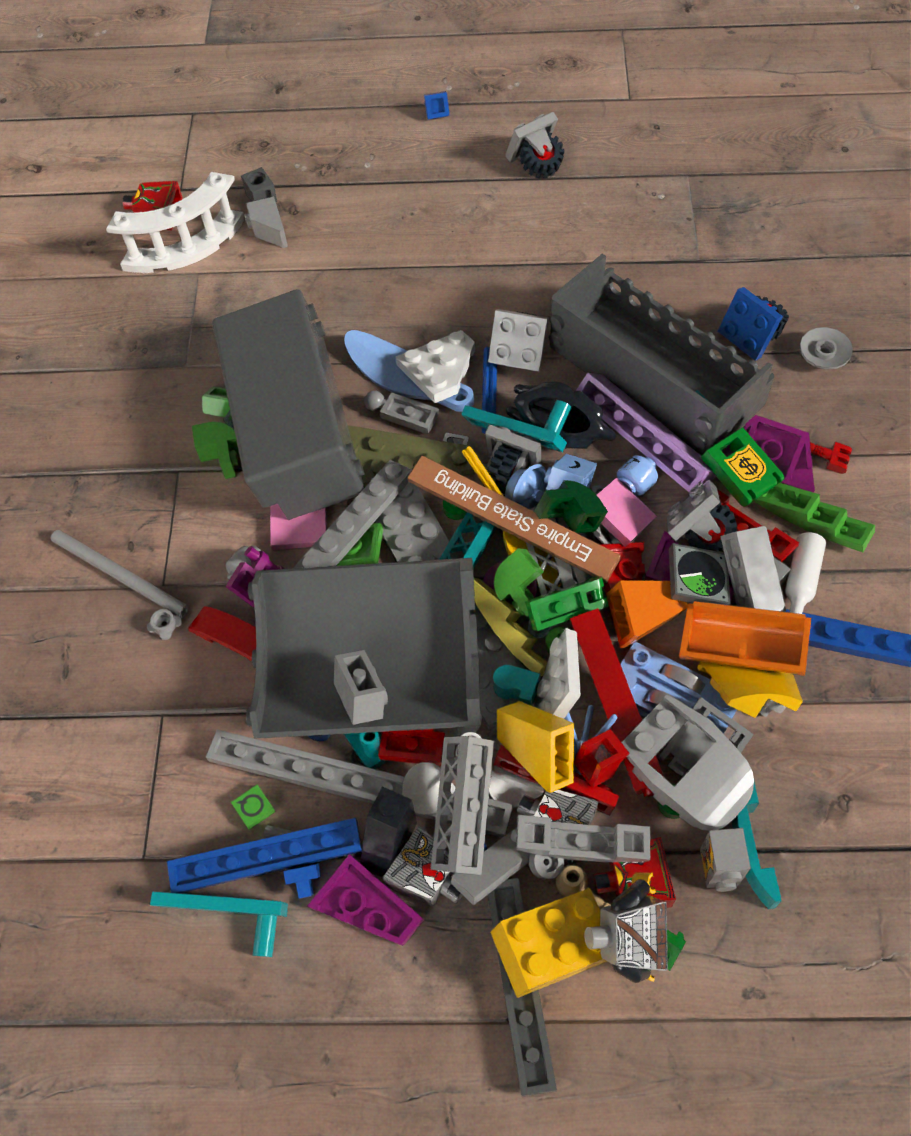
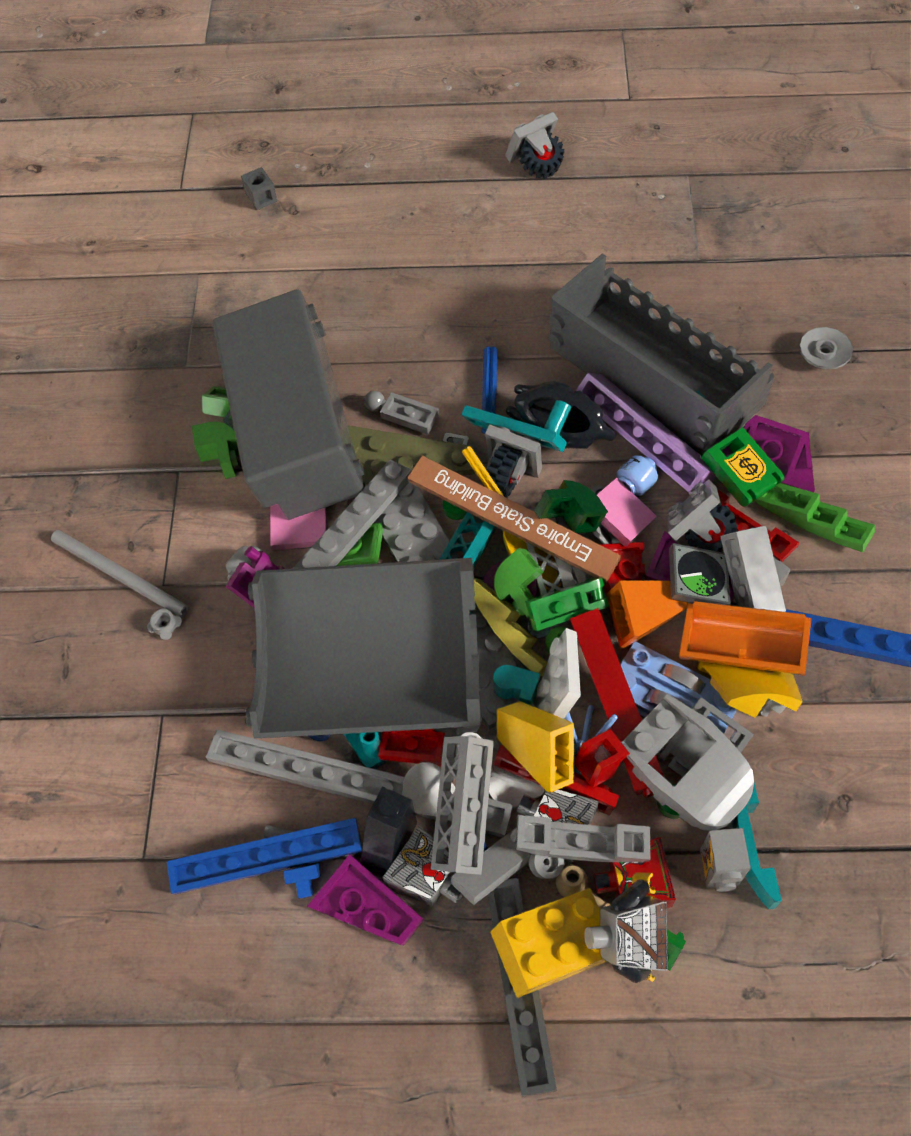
(153, 196): red torso -> none
(190, 248): white fence -> none
(226, 630): red slope -> none
(253, 807): bright green tile -> none
(264, 909): teal piece -> none
(266, 221): light grey slope -> none
(359, 687): light grey brick -> none
(378, 363): light blue plant -> none
(436, 105): blue tile -> none
(439, 365): white plate -> none
(518, 339): light grey plate -> none
(527, 486): light blue piece -> none
(571, 469): light blue brick -> none
(752, 322): blue plate -> none
(805, 570): white piece -> none
(837, 456): red hinge -> none

